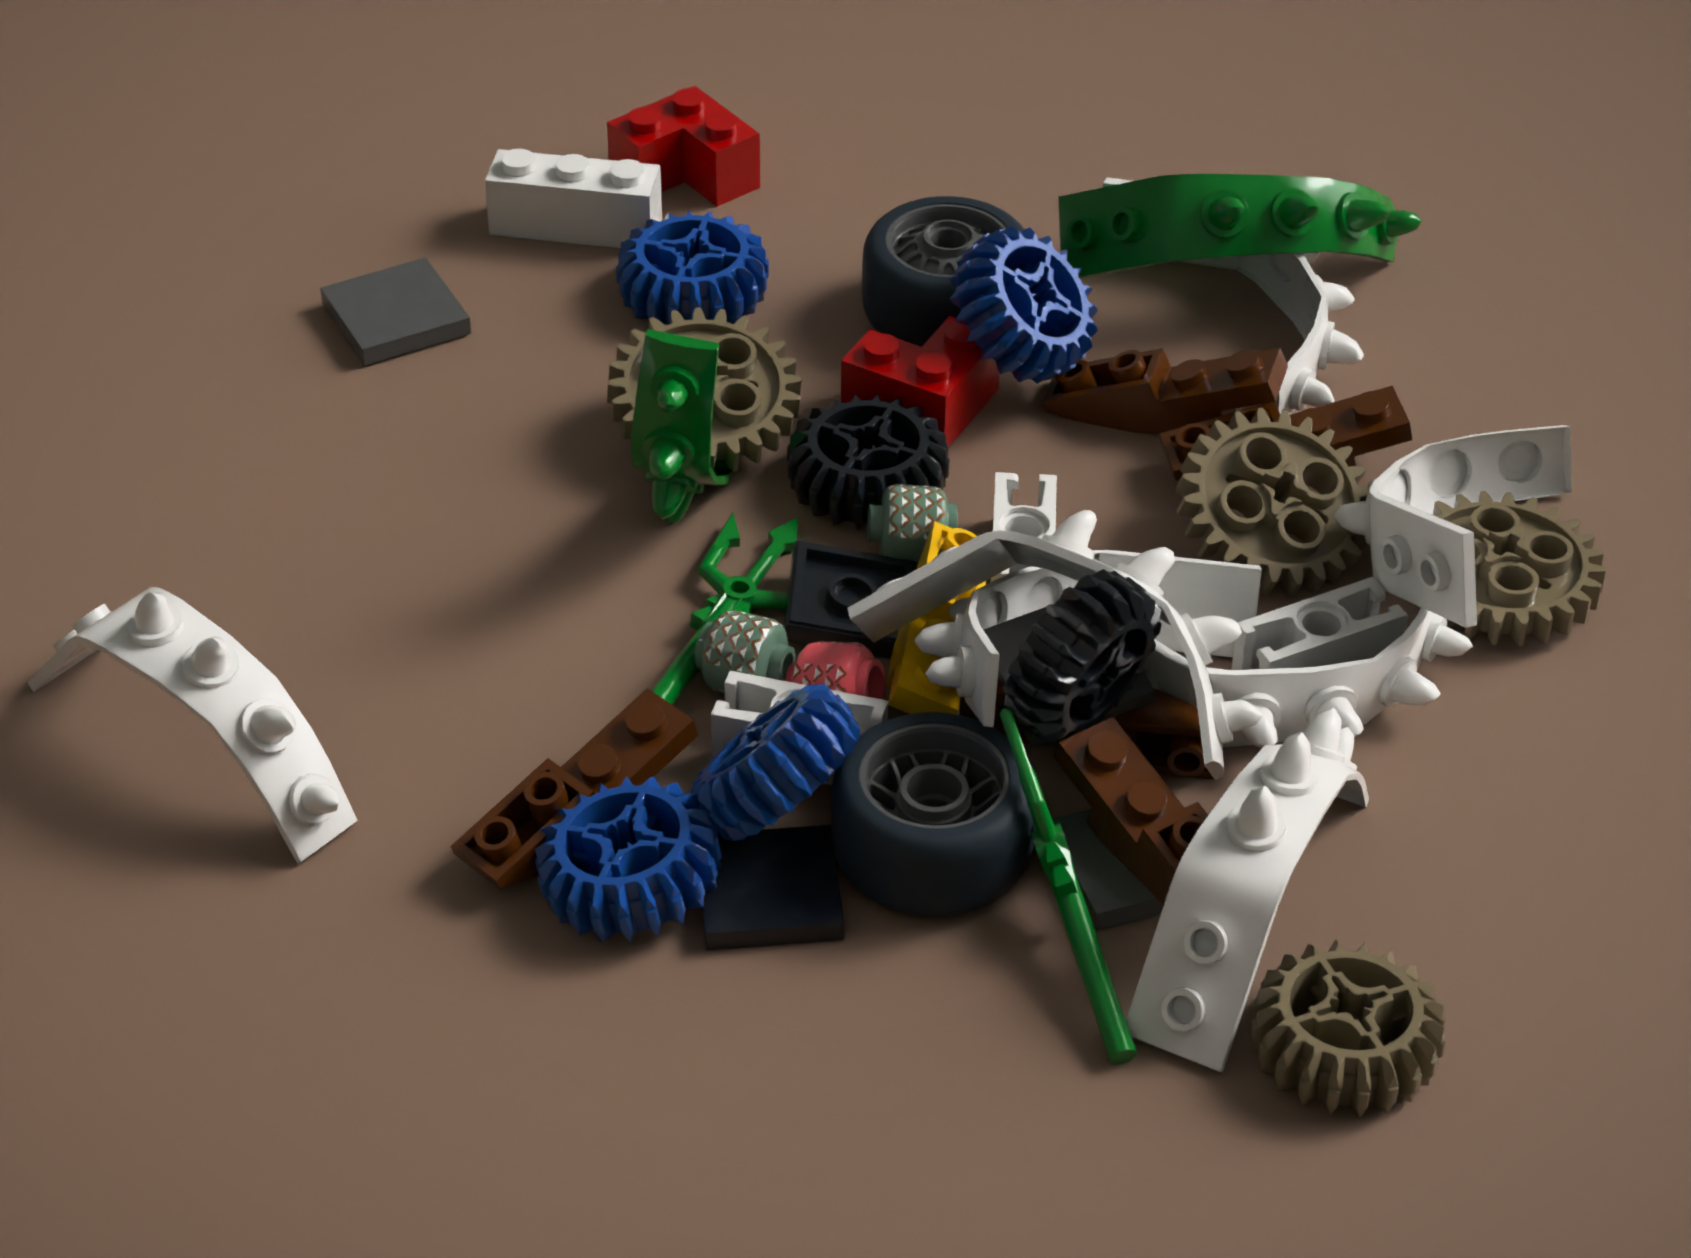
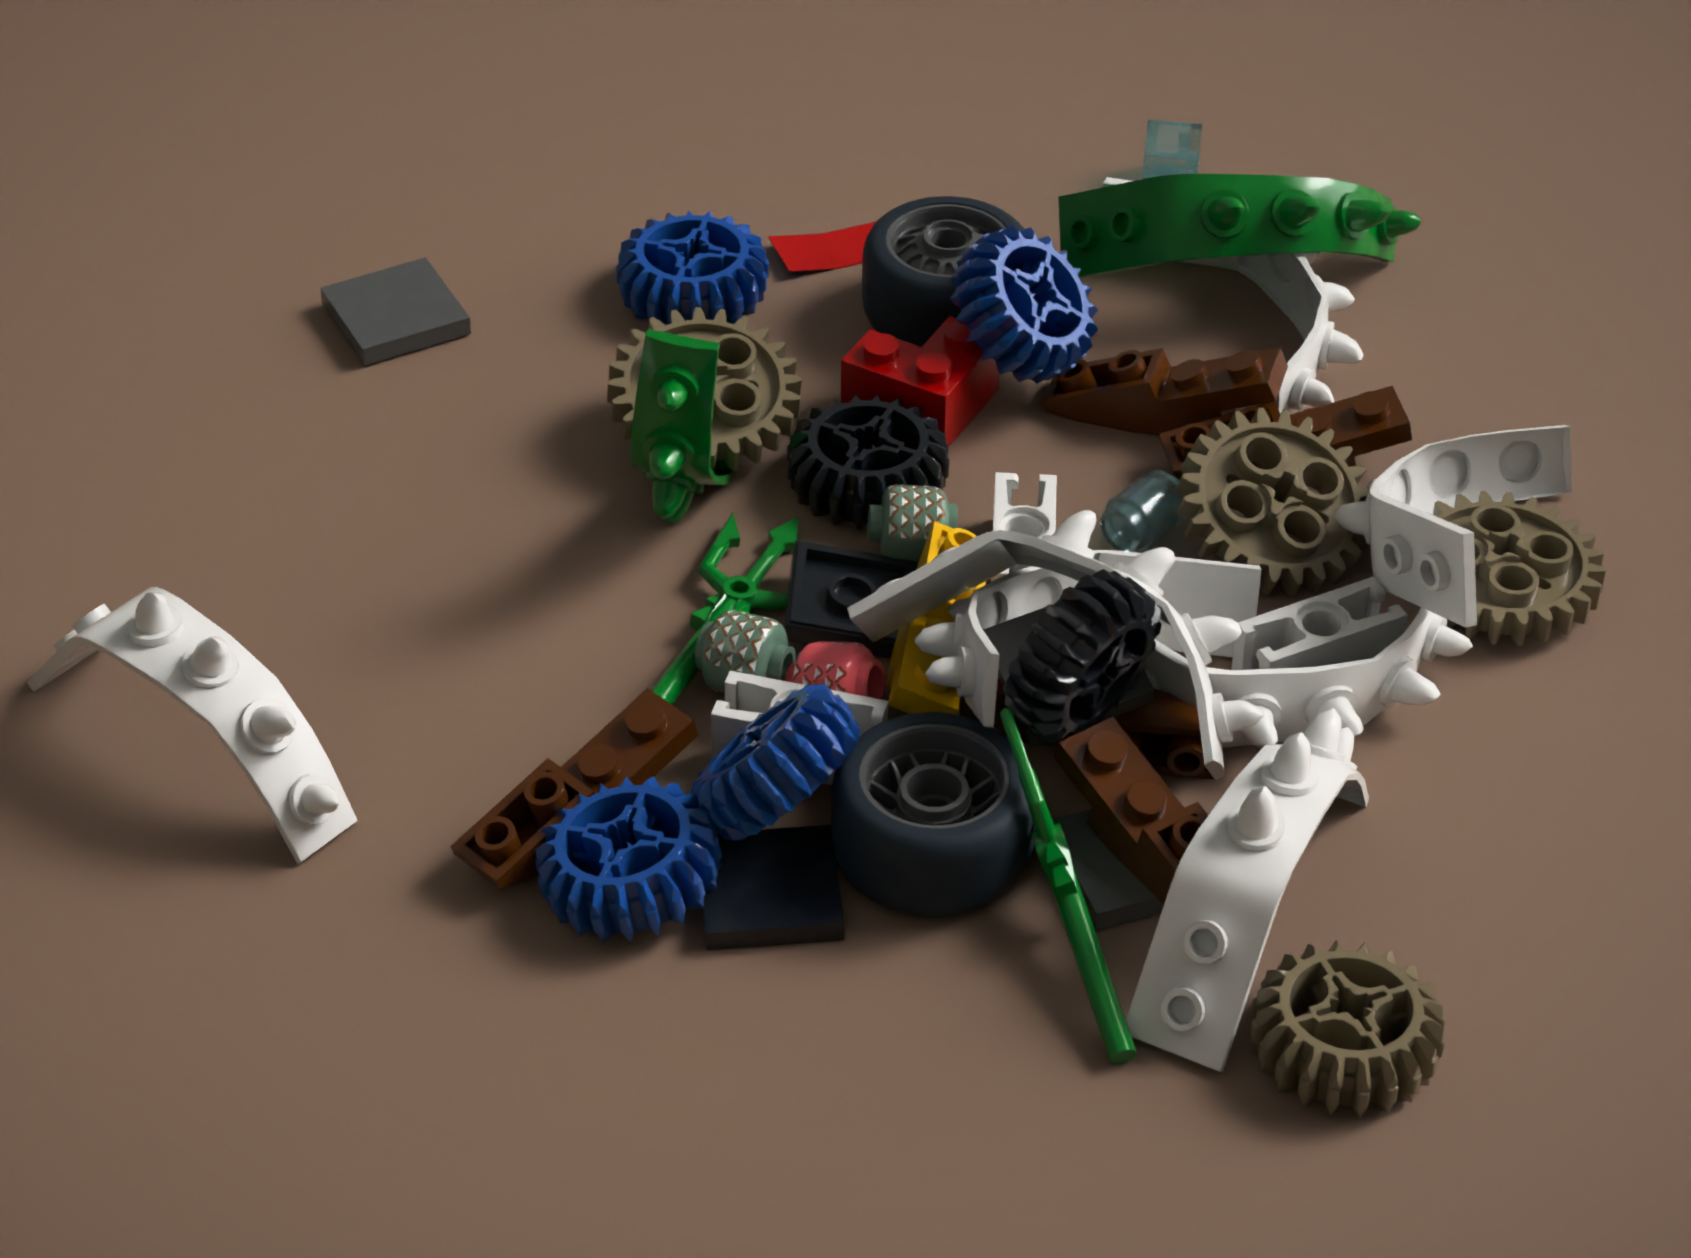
(570, 197): white brick -> none
(692, 143): red brick -> none
(822, 250): none -> red sticker
(1142, 512): none -> clear light blue brick
(1171, 148): none -> clear light blue brick

